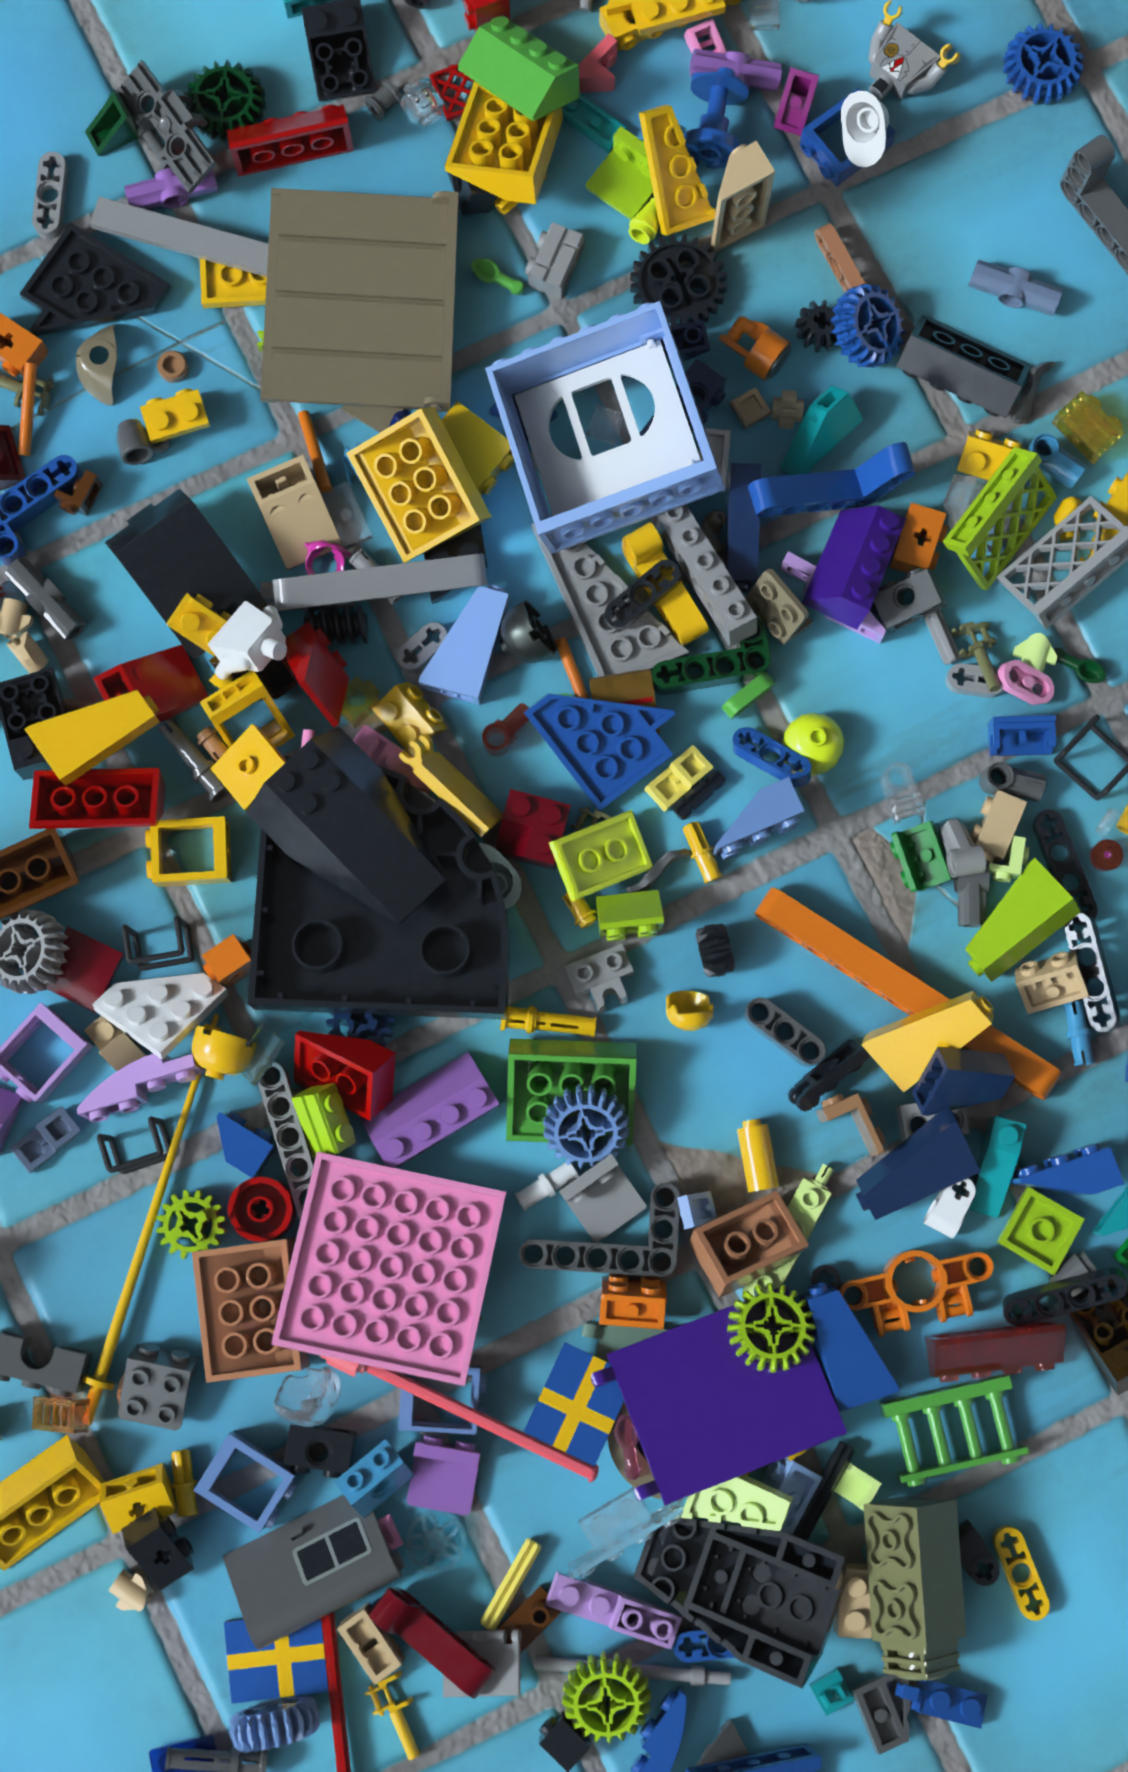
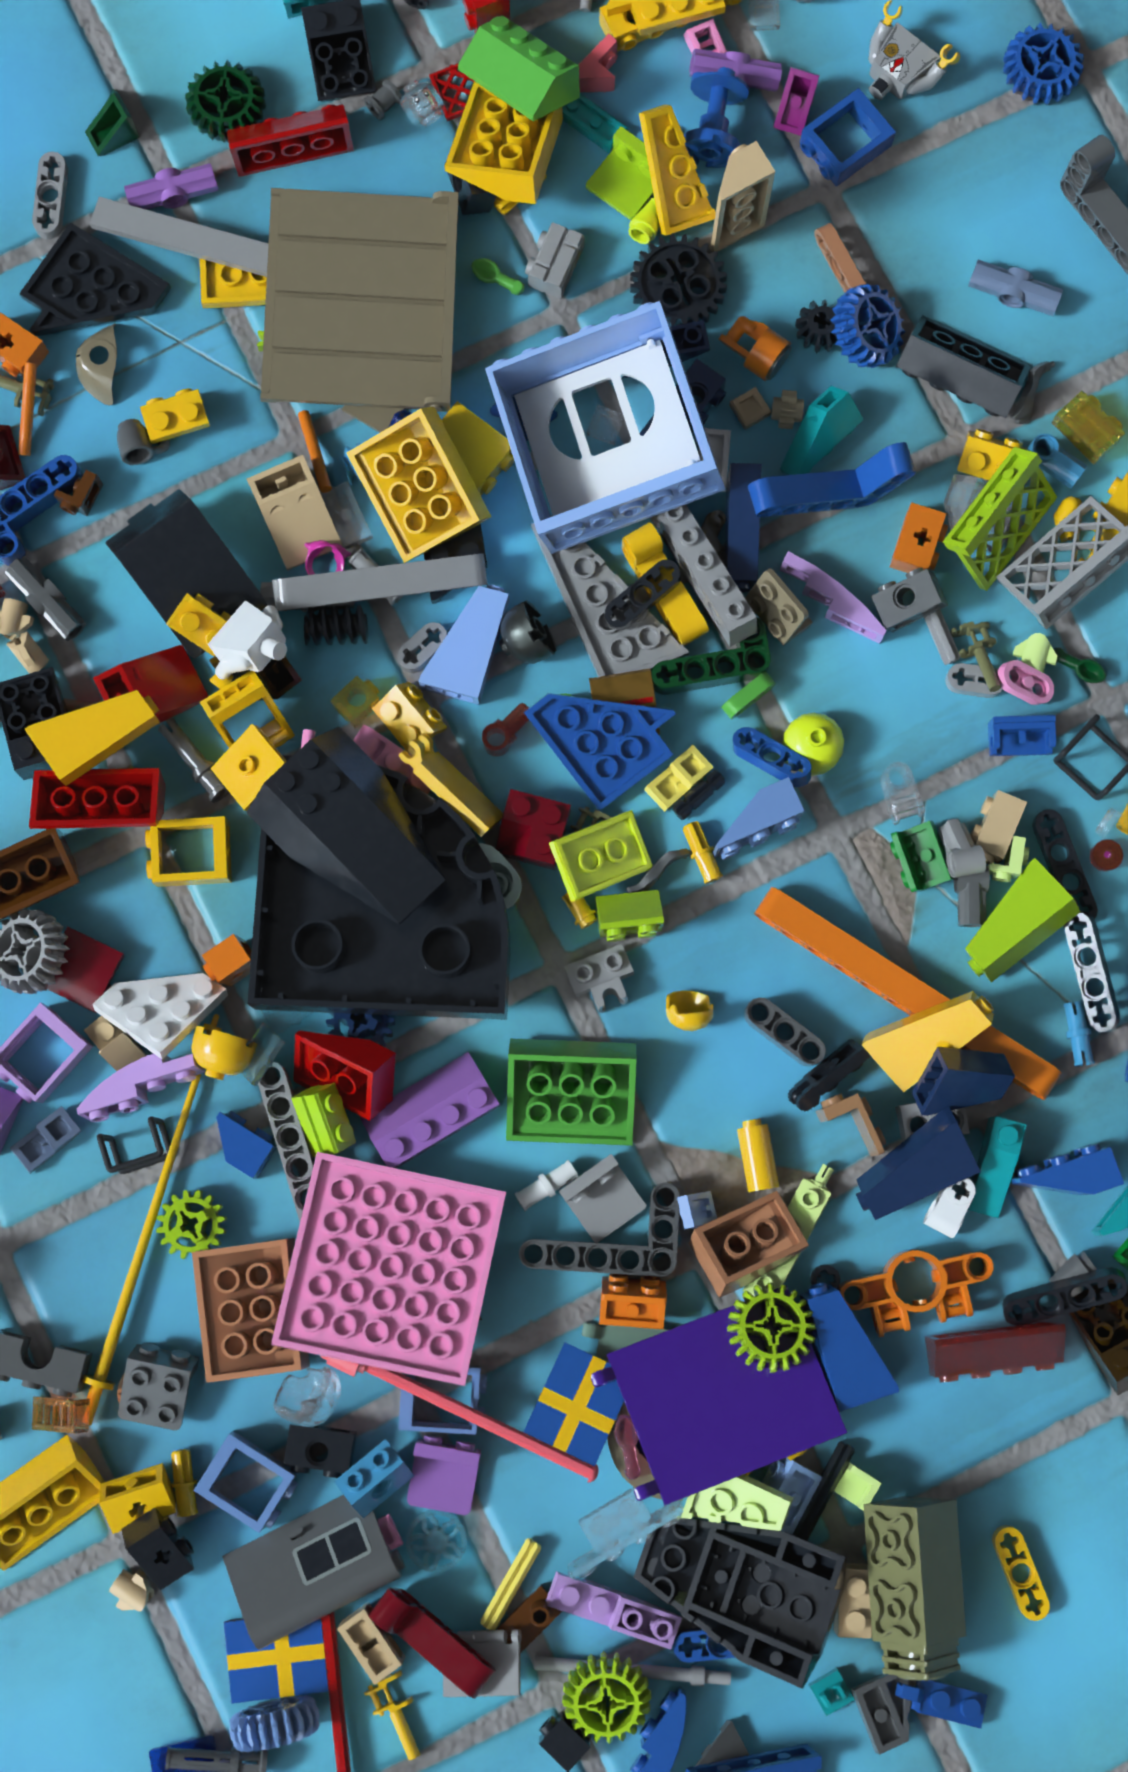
(139, 959): black piece -> none
(172, 366): medium nougat tile -> none
(173, 121): dark grey piece -> none
(212, 742): medium nougat pin -> none
(246, 1218): red brick -> none
(318, 670): red slope -> none
(531, 1020): yellow pin -> none
(563, 1133): medium blue gear -> none
(571, 668): orange bar -> none
(715, 950): black gear -> none
(853, 563): dark purple slope -> none
(864, 128): white piece -> none
(962, 1396): bright green fence -> none
(974, 1551): black piece -> none
(1015, 782): dark grey piece -> none
(1040, 1230): lime plate -> none
(1050, 982): tan bracket -> none

